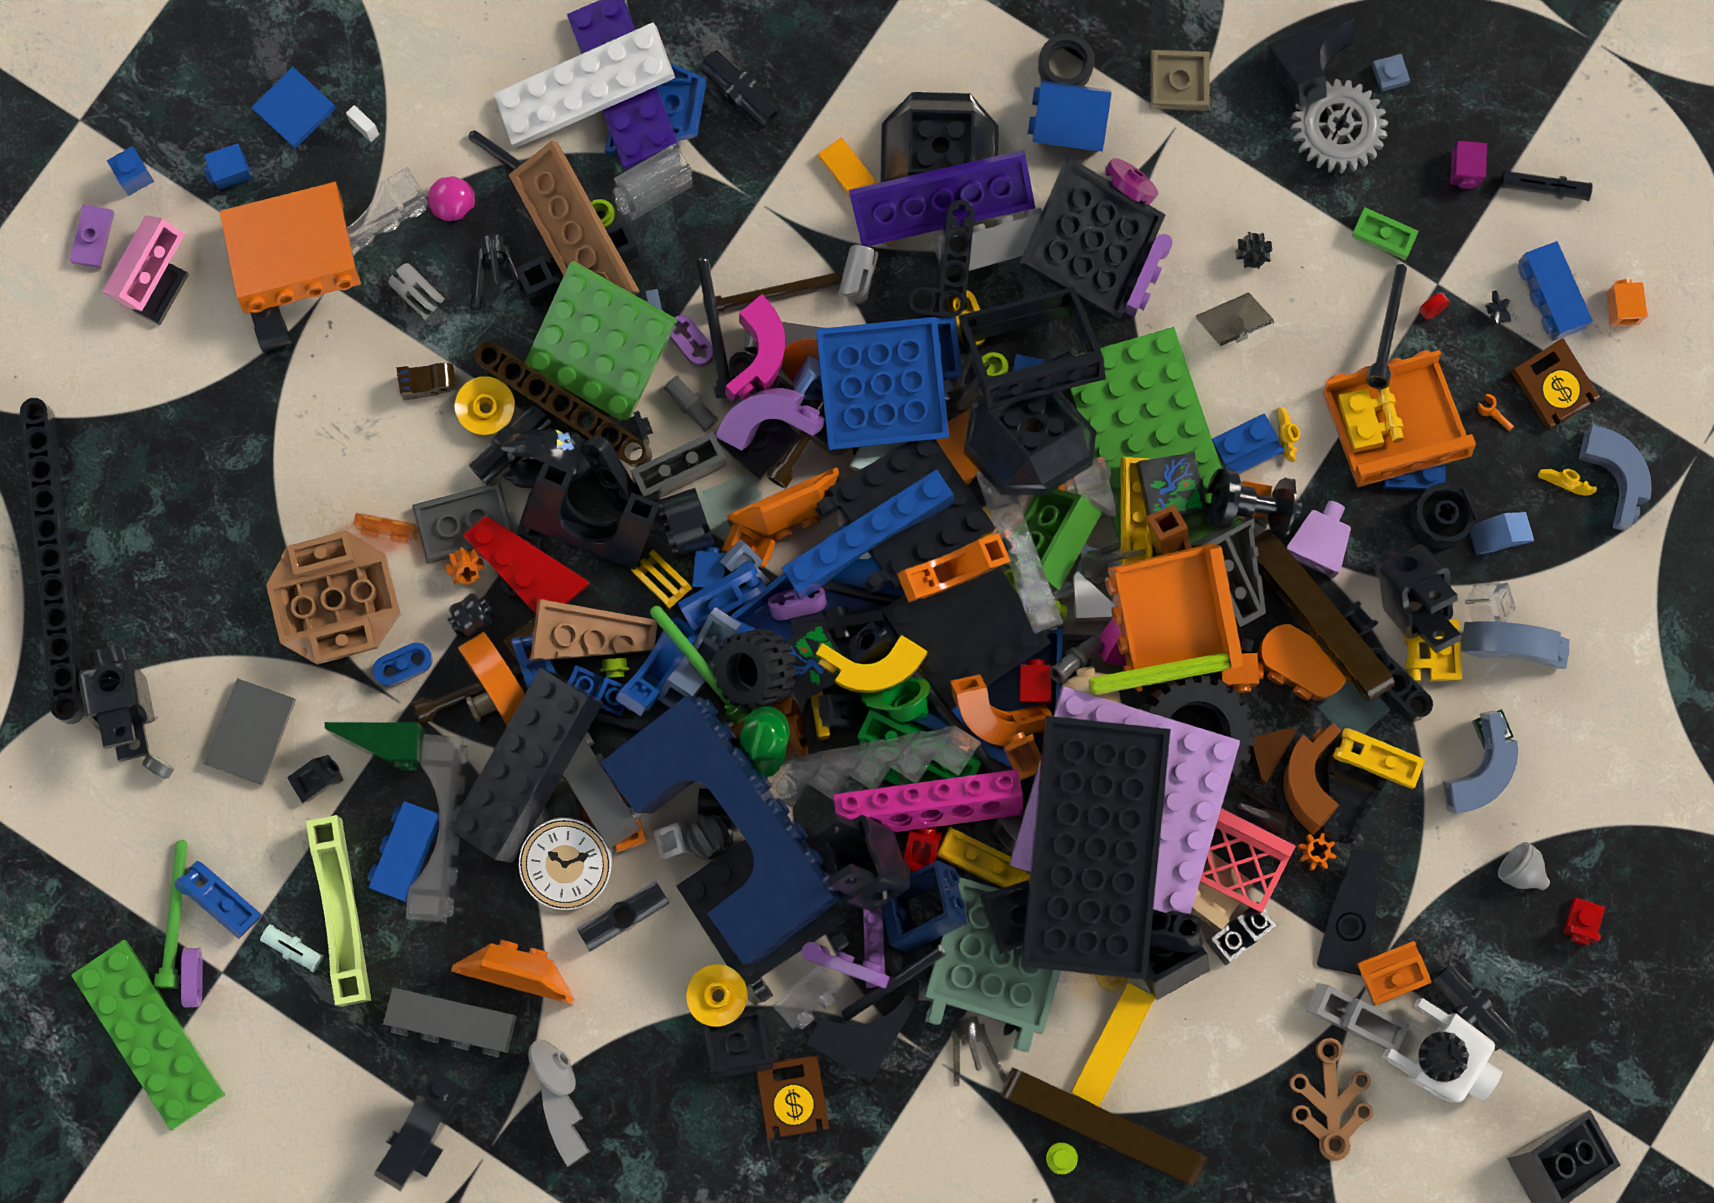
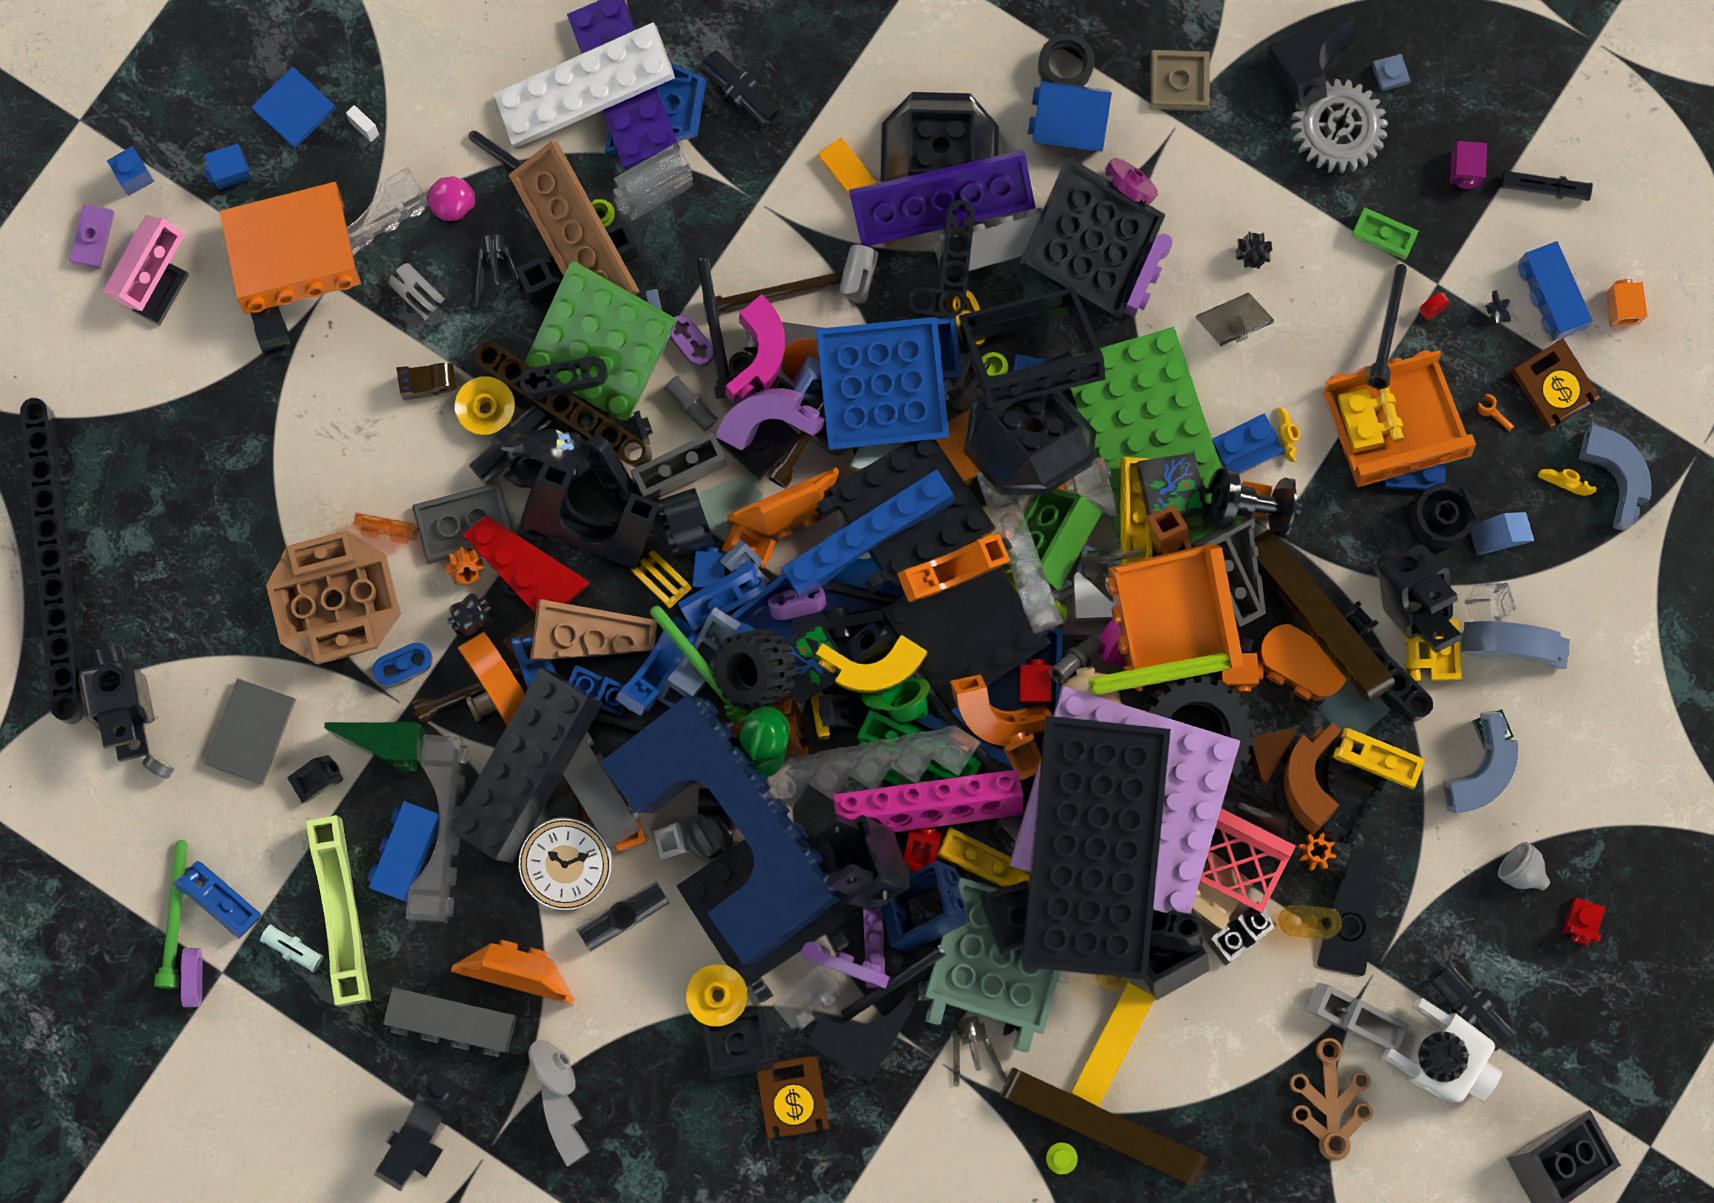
(148, 1035): bright green plate -> none
(553, 369): none -> black beam
(614, 667): lime plate -> none
(1311, 921): none -> clear yellow plate
(1321, 540): lavender torso -> none
(1394, 973): orange plate -> none

